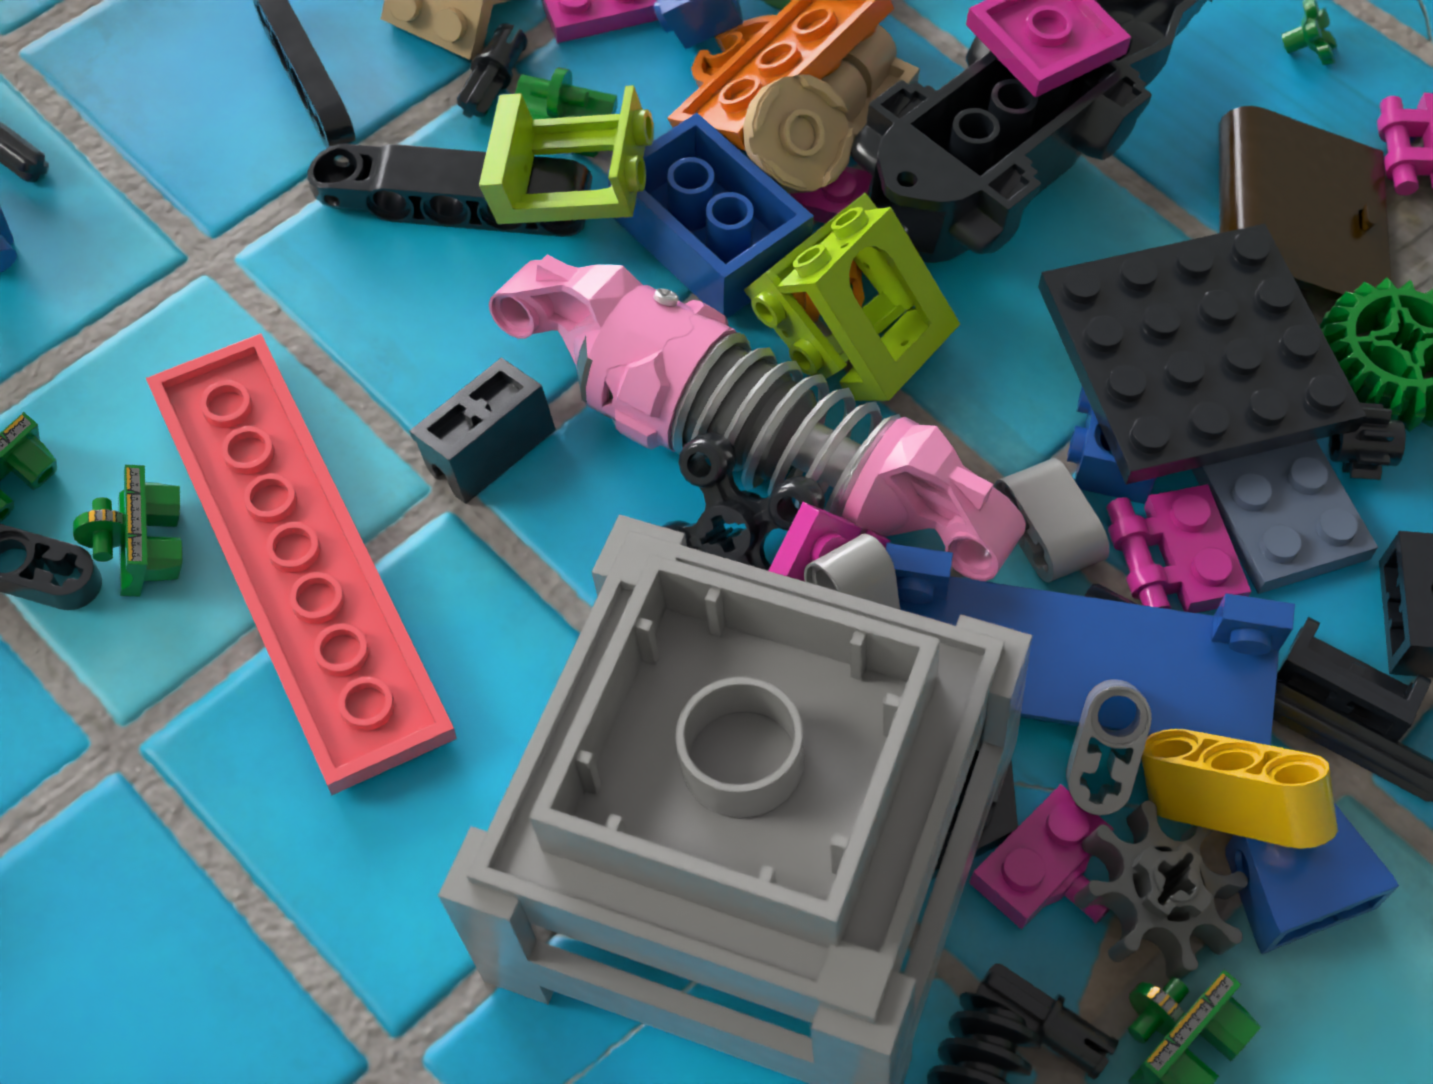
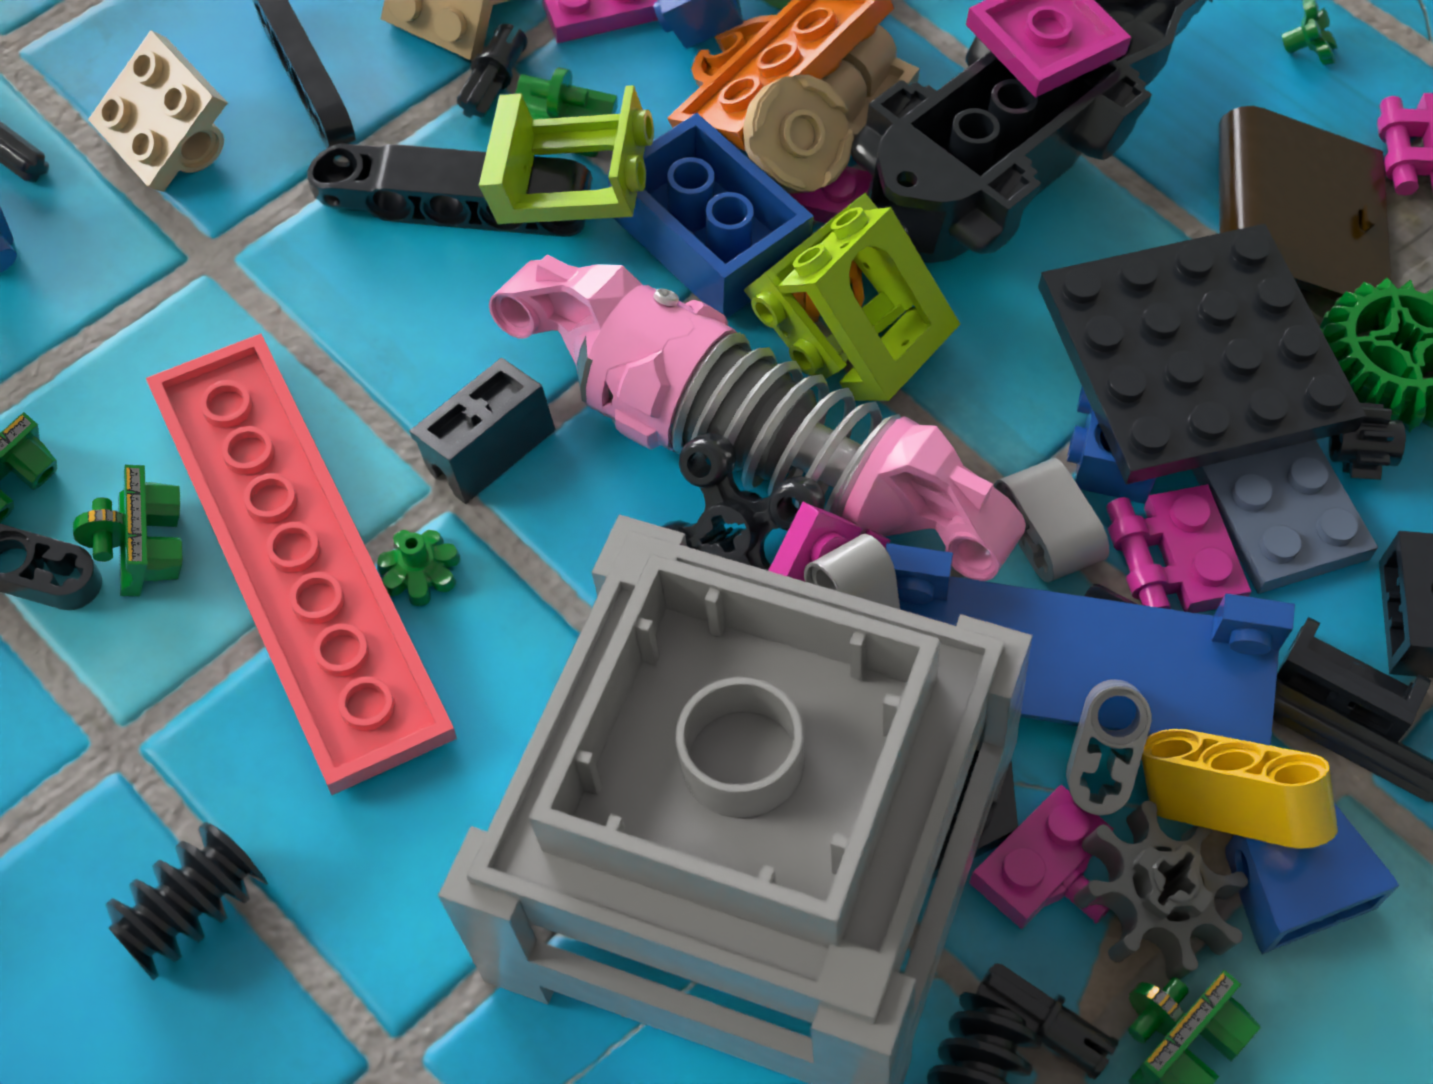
(161, 114): none -> tan plate
(182, 897): none -> black piece
(417, 565): none -> green plant

